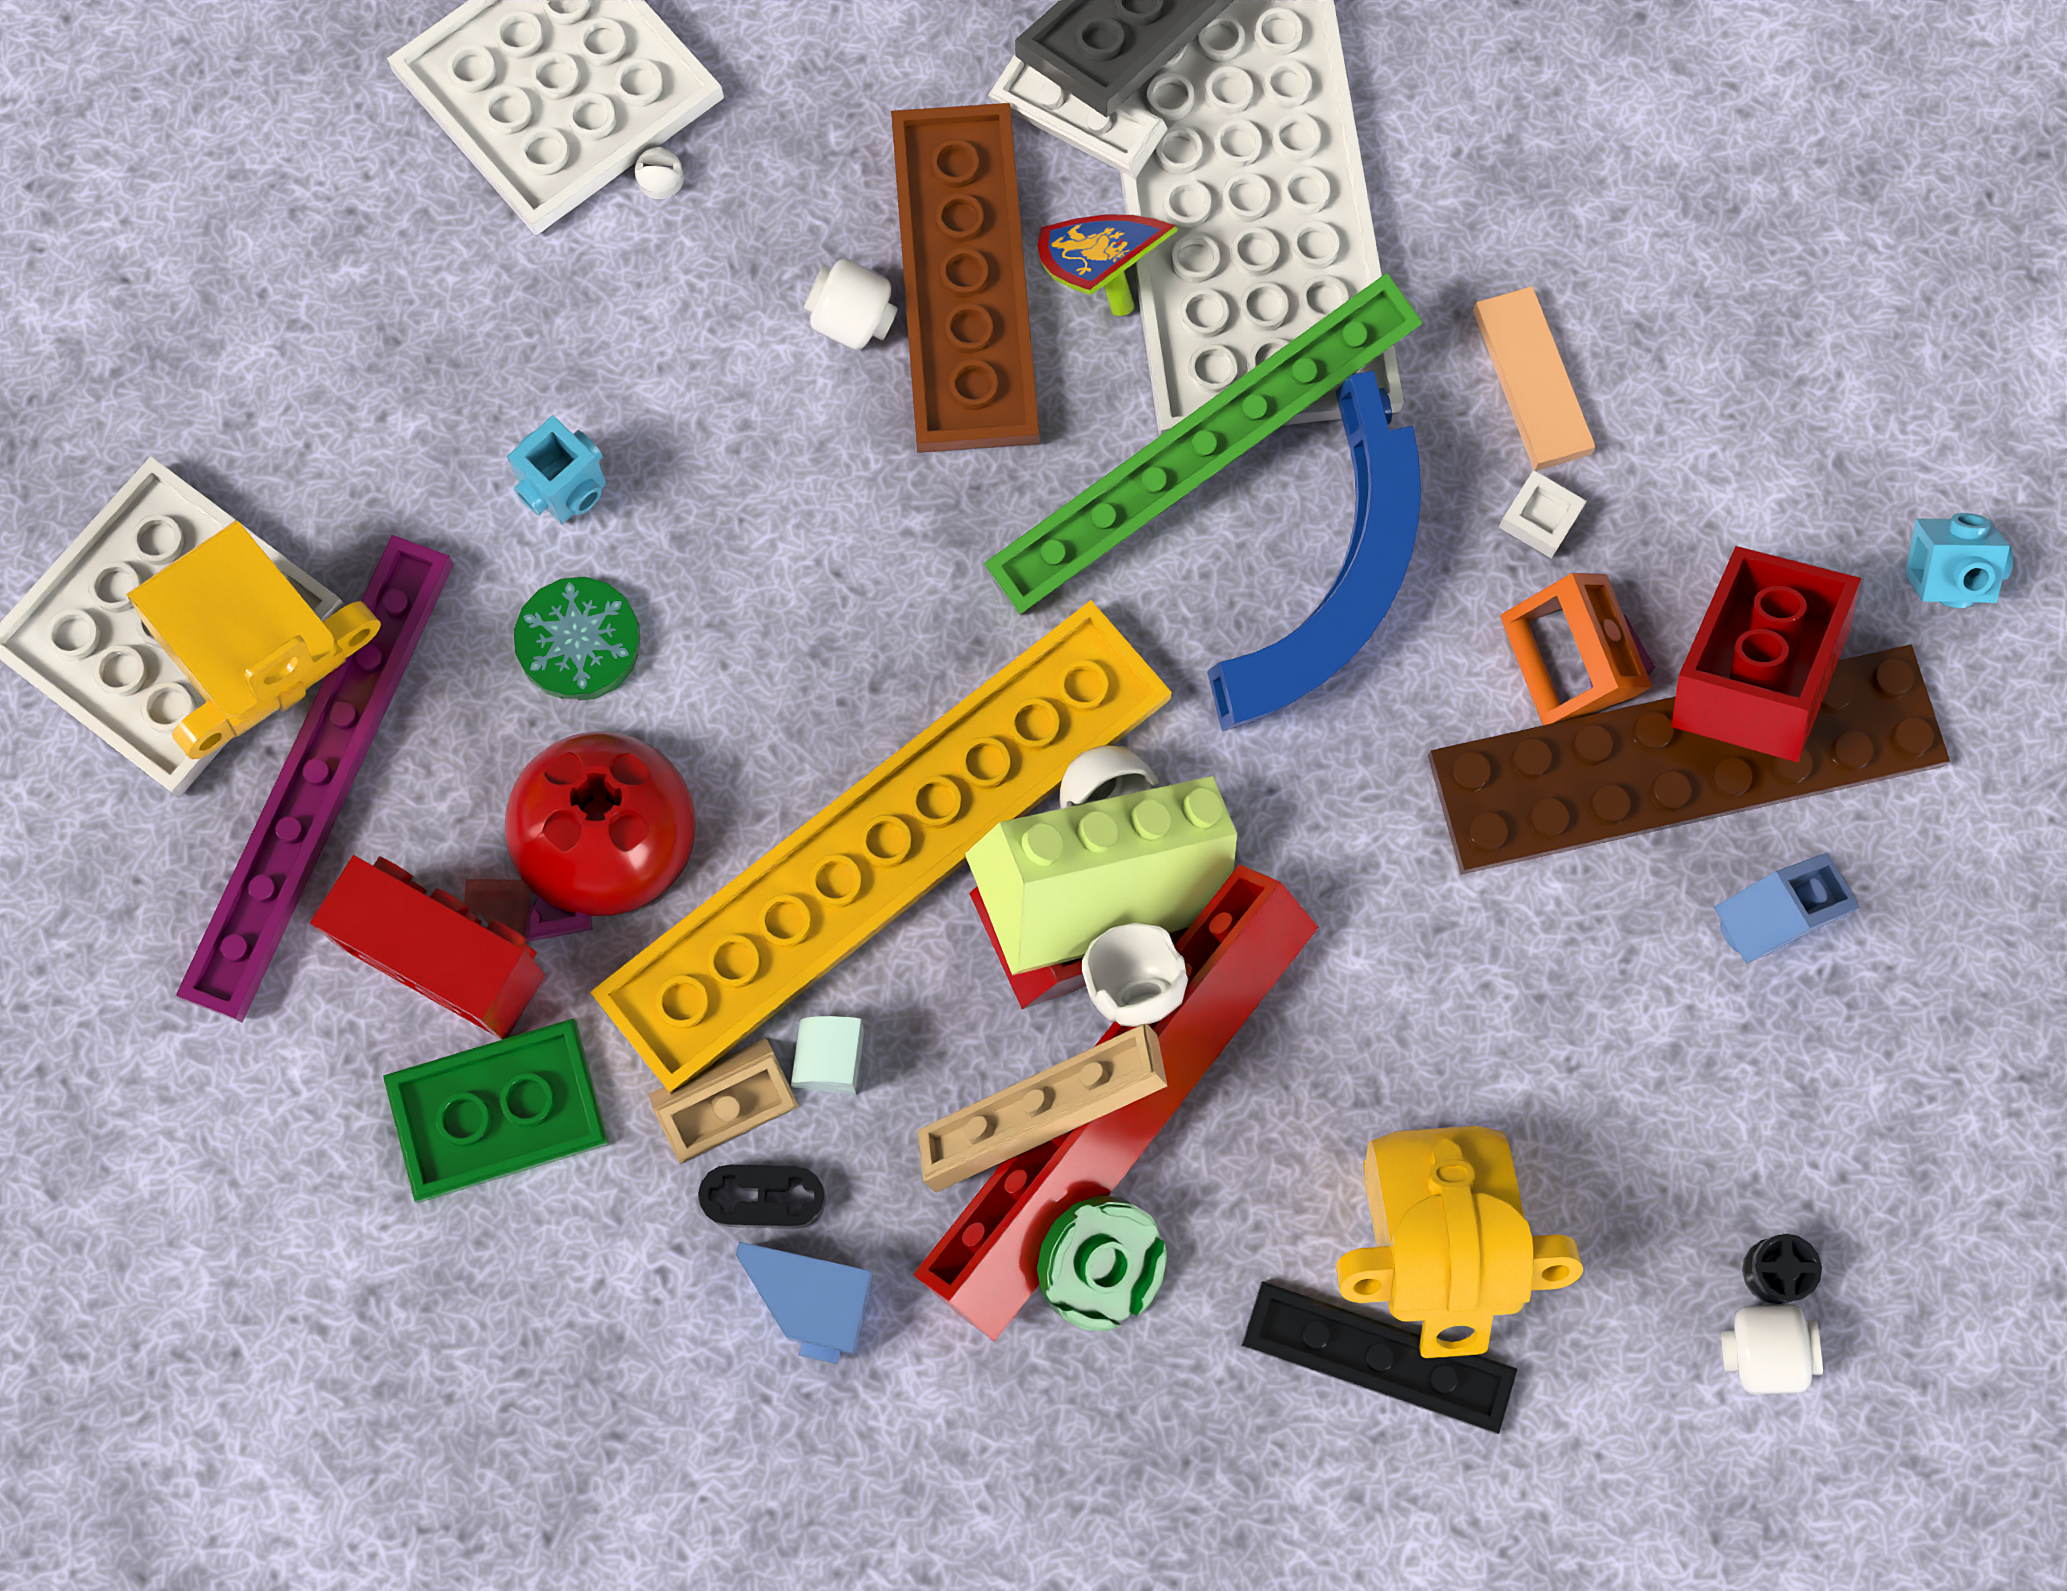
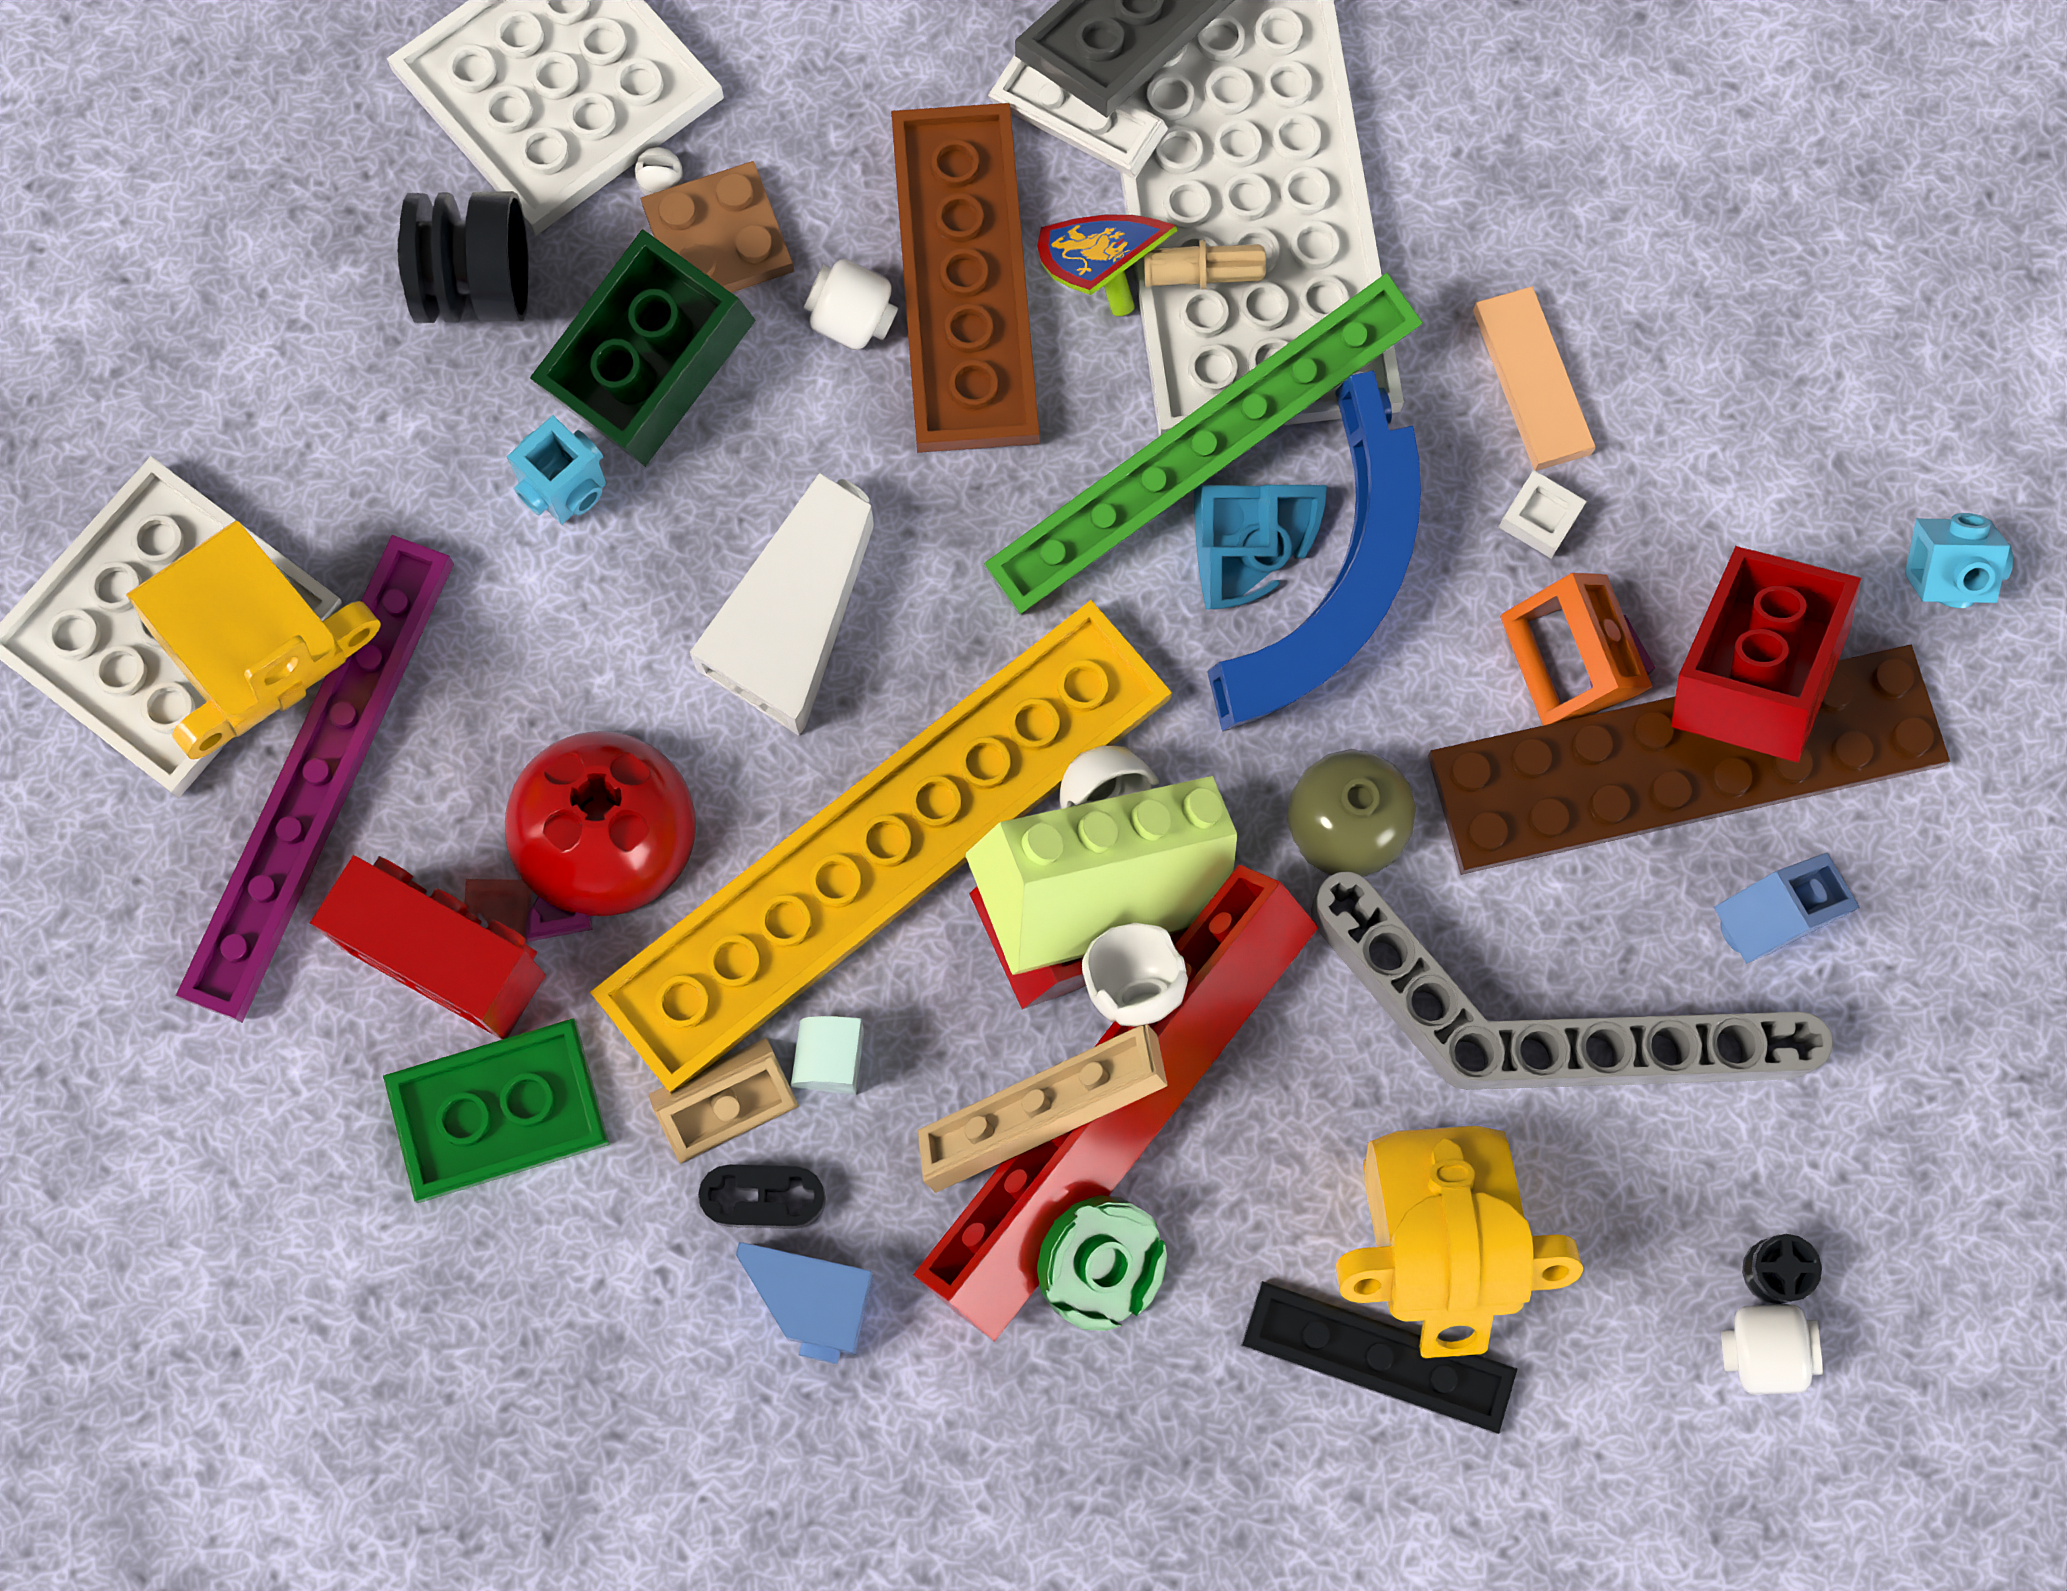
(454, 257): none -> black wheel
(577, 638): green tile -> none
(643, 347): none -> dark green brick
(722, 227): none -> medium nougat plate
(788, 608): none -> white slope
(1204, 265): none -> tan axle
(1249, 534): none -> dark azure brick
(1351, 813): none -> olive cylinder
(1562, 1038): none -> light grey beam

